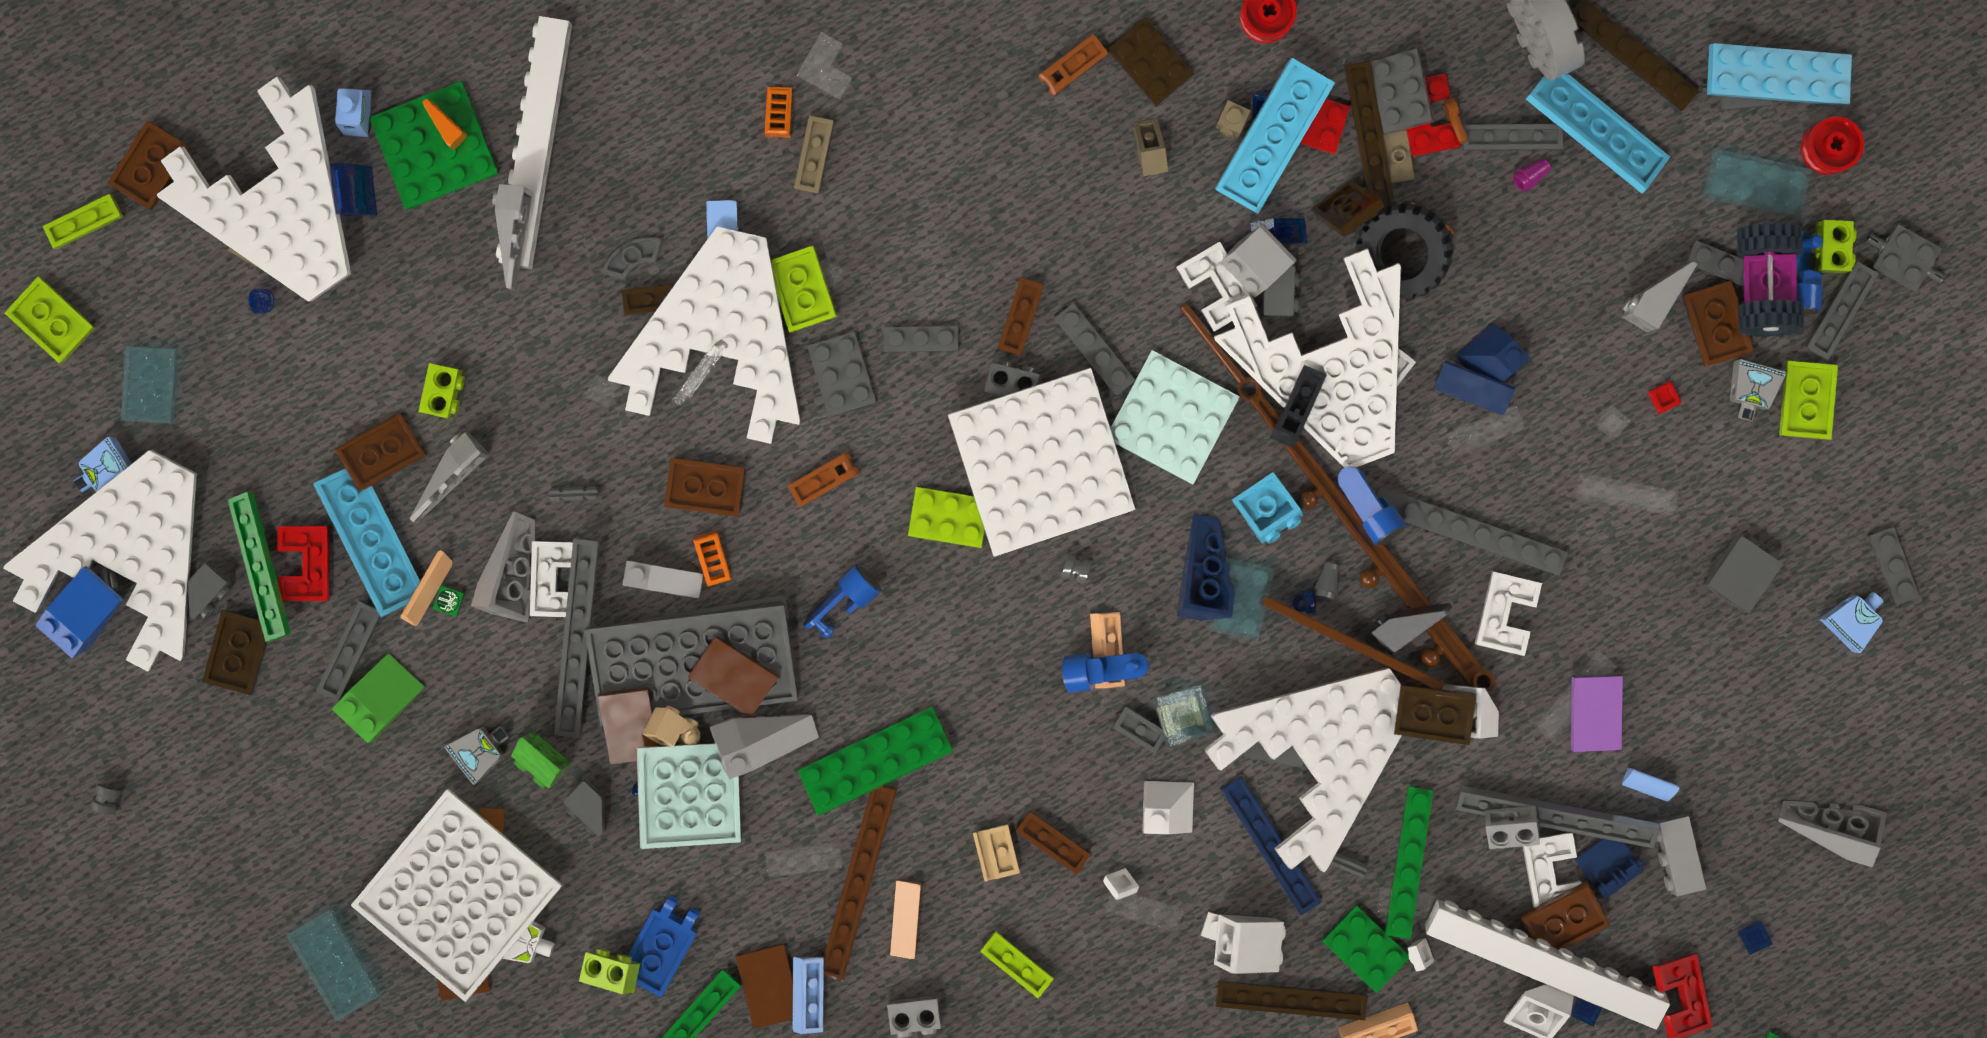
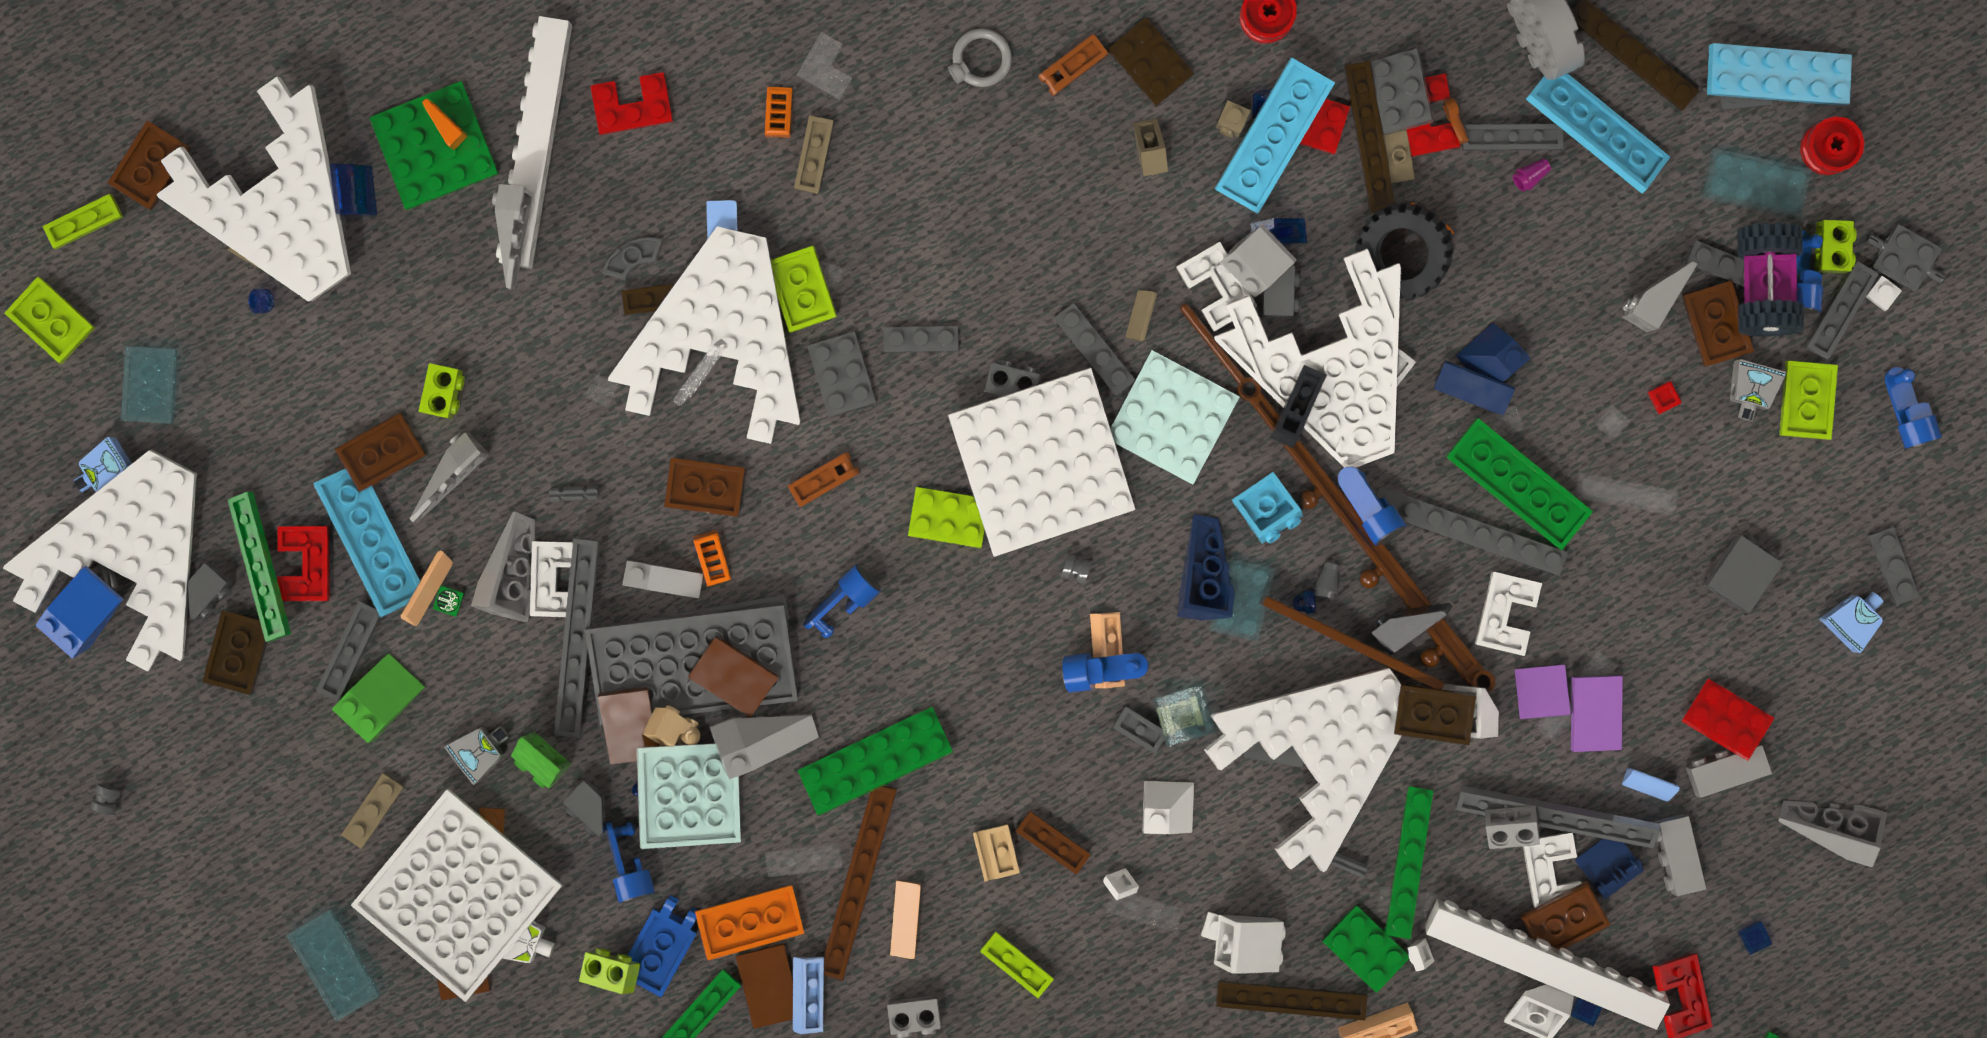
(353, 110): light blue torso -> none
(372, 810): none -> dark tan plate
(633, 885): none -> blue piece
(651, 111): none -> red plate
(749, 922): none -> orange plate
(959, 69): none -> light grey piece
(1020, 316): reddish brown plate -> none
(1141, 315): none -> dark tan slope
(1266, 840): dark blue tile -> none
(1348, 208): dark brown plate -> none
(1519, 484): none -> green plate
(1542, 692): none -> medium lavender tile
(1726, 771): none -> light grey brick
(1728, 719): none -> red plate
(1883, 293): none -> white plate
(1915, 420): none -> blue piece

